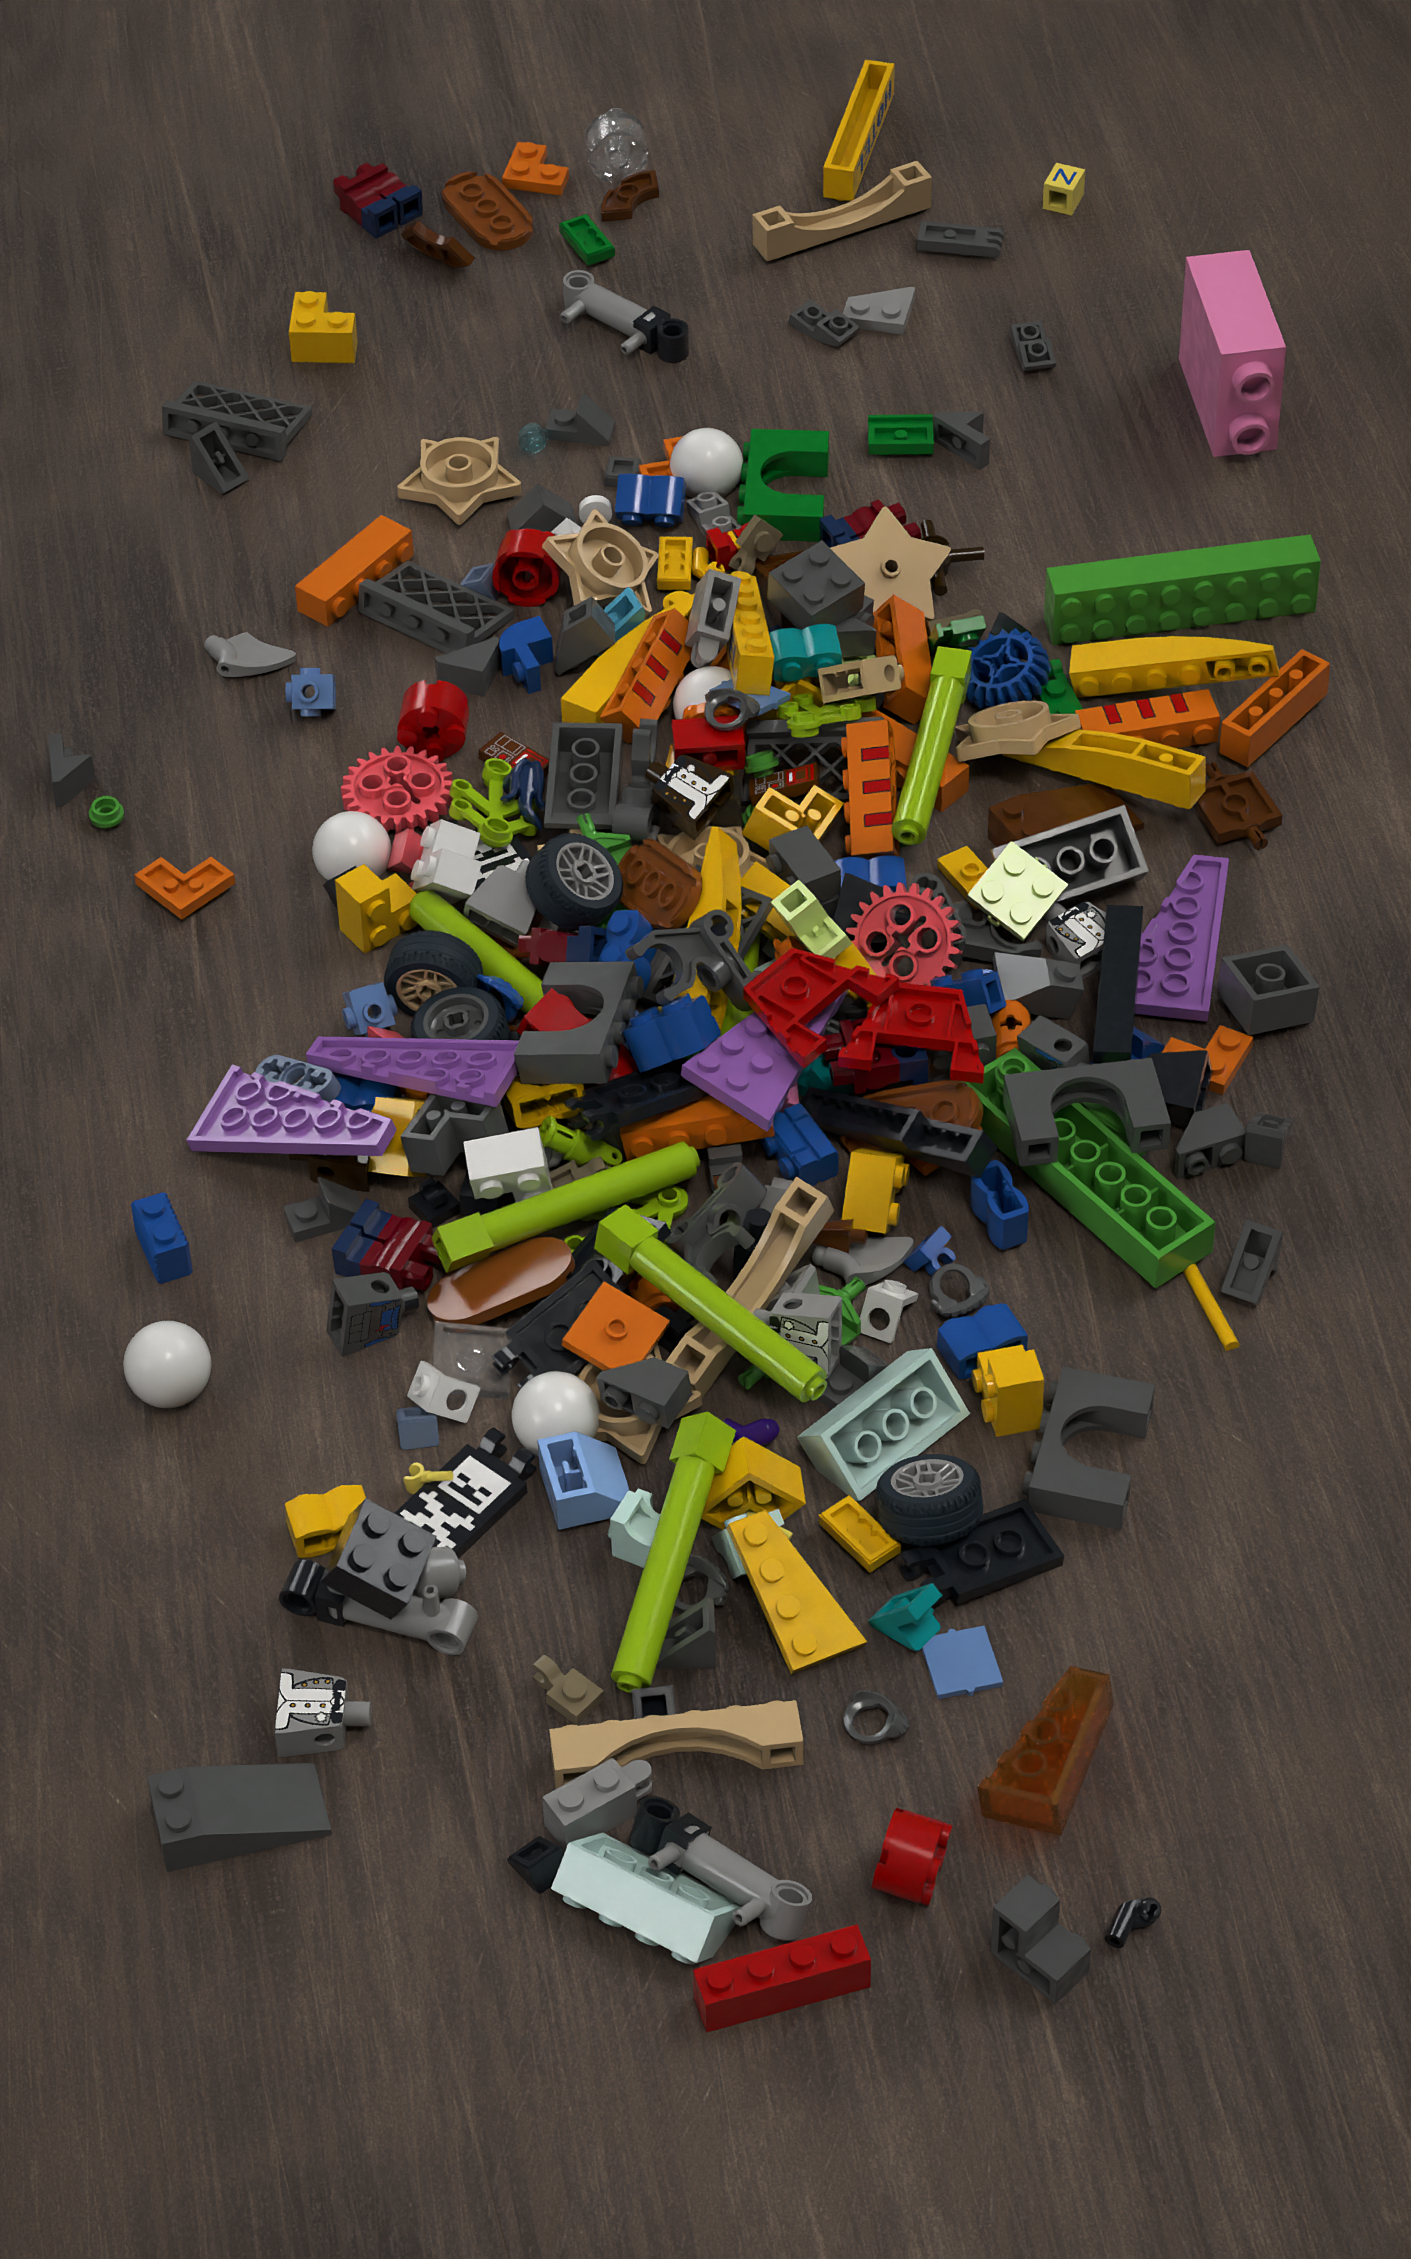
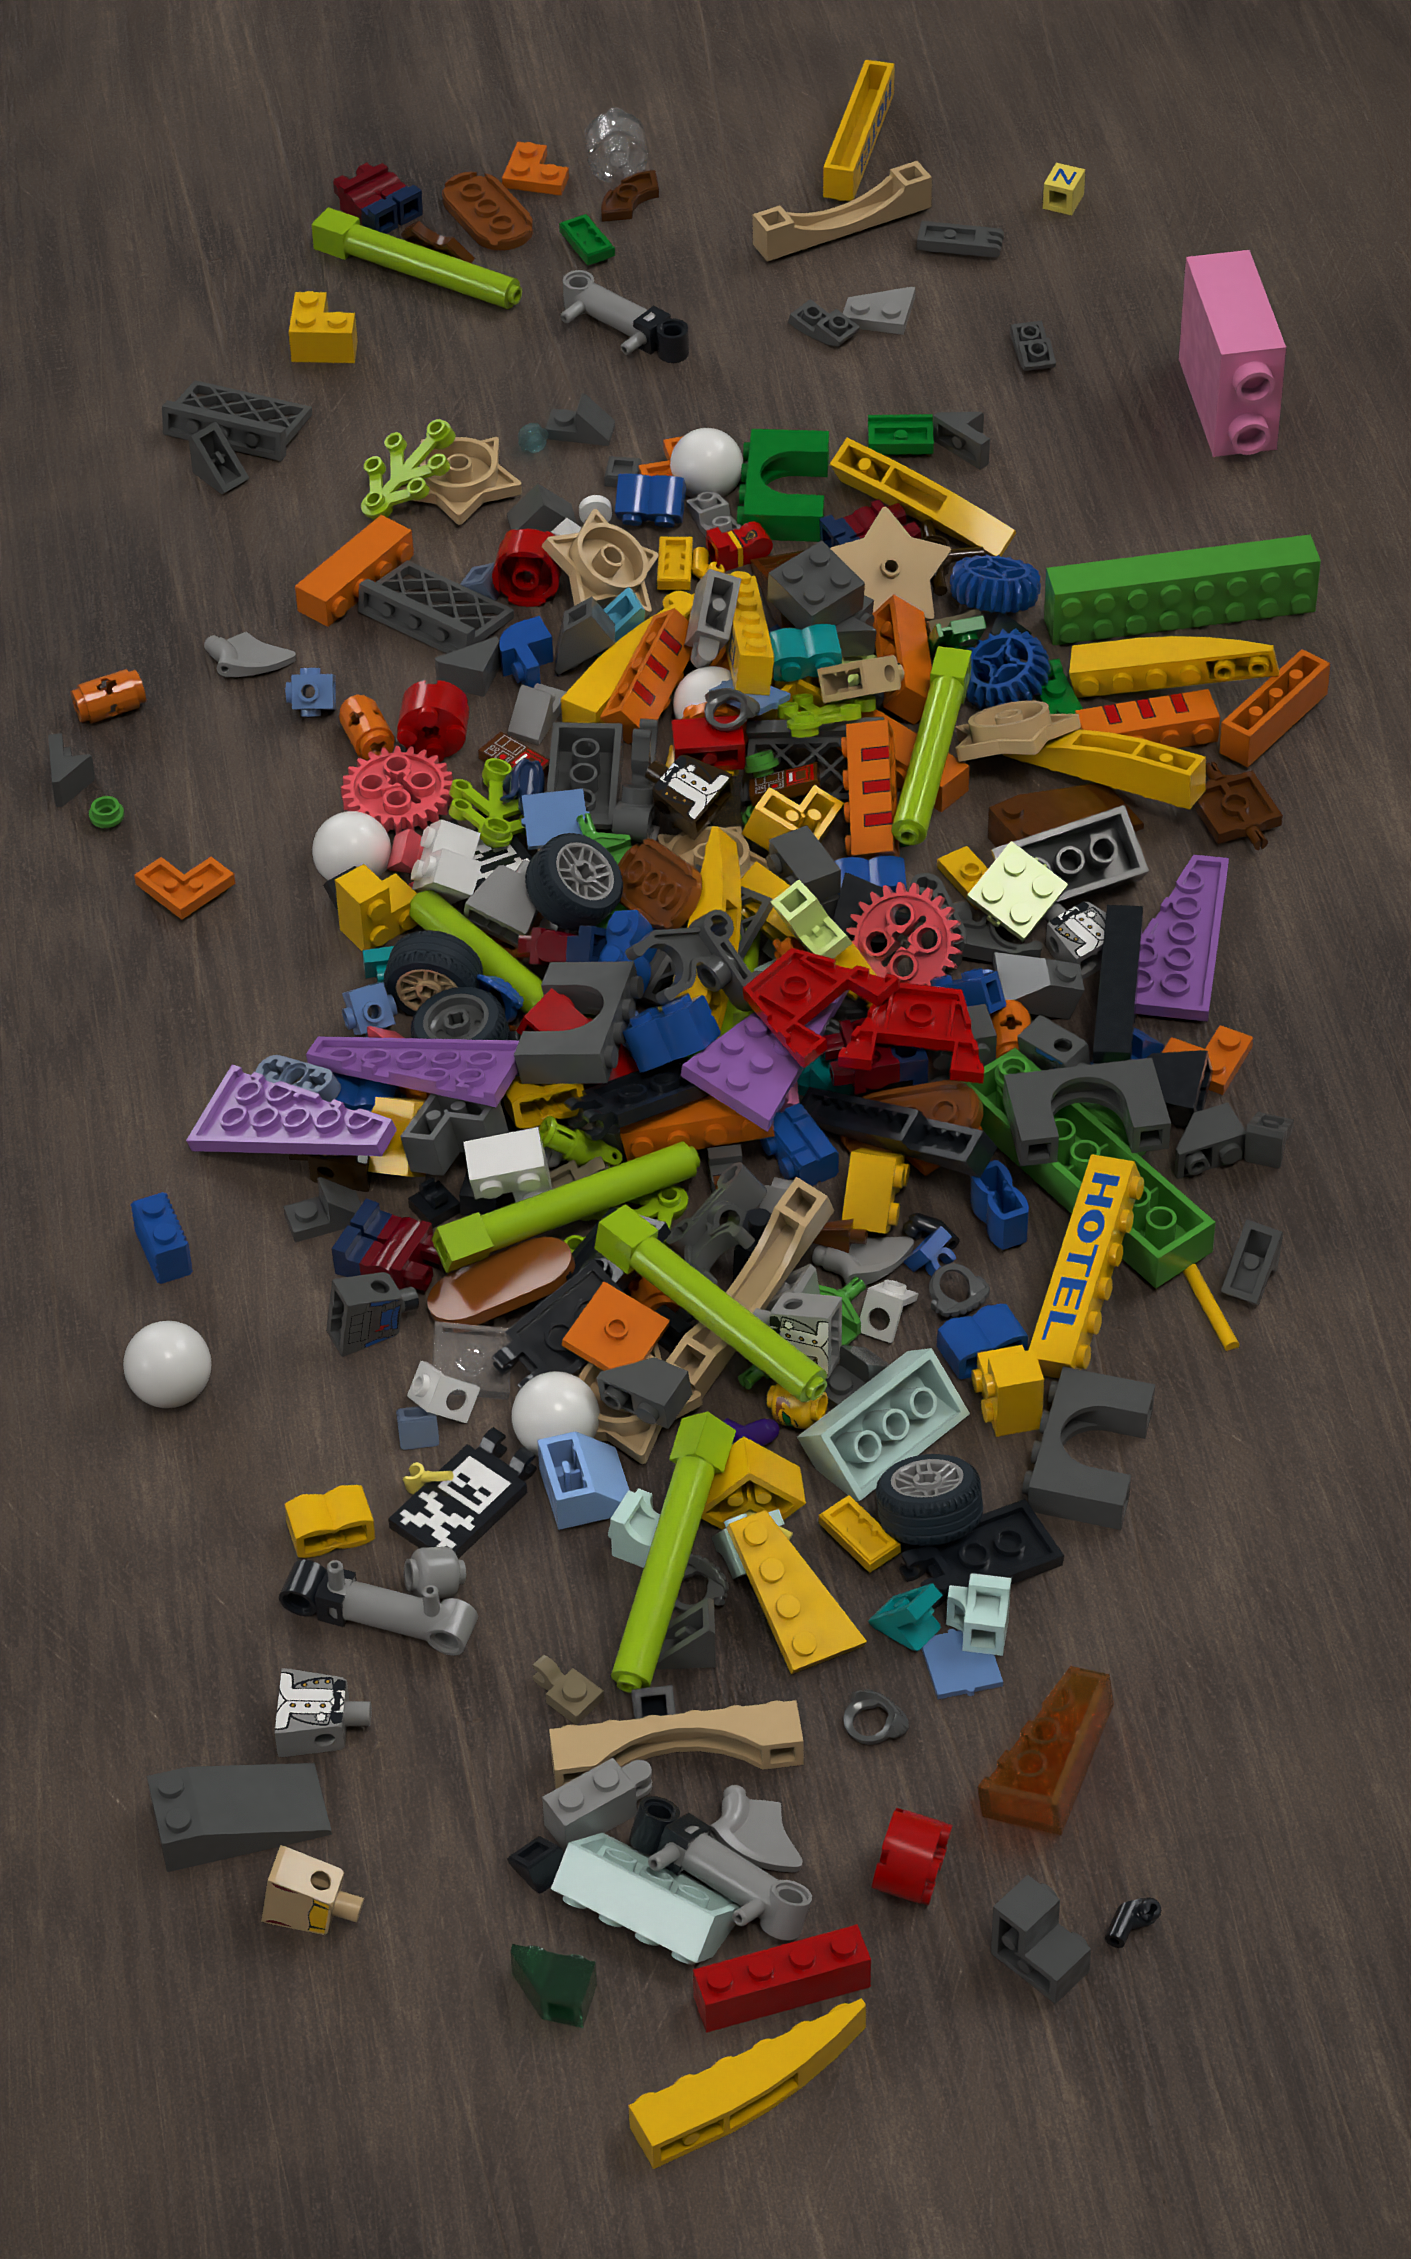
(95, 703): none -> orange piece
(307, 1894): none -> tan torso
(344, 236): none -> lime brick
(366, 727): none -> orange piece
(375, 962): none -> teal tile
(378, 1559): brick -> none
(382, 499): none -> lime plant
(535, 712): none -> light grey slope
(551, 815): none -> medium blue piece
(555, 1983): none -> clear green slope
(740, 2087): none -> yellow slope
(755, 541): dark tan plate -> none
(755, 1831): none -> light grey arm
(791, 1412): none -> yellow head
(920, 497): none -> yellow slope
(922, 1223): none -> black arm
(981, 1613): none -> light aqua brick
(995, 584): none -> blue gear
(1086, 1264): none -> yellow brick
(1268, 989): dark grey brick -> none

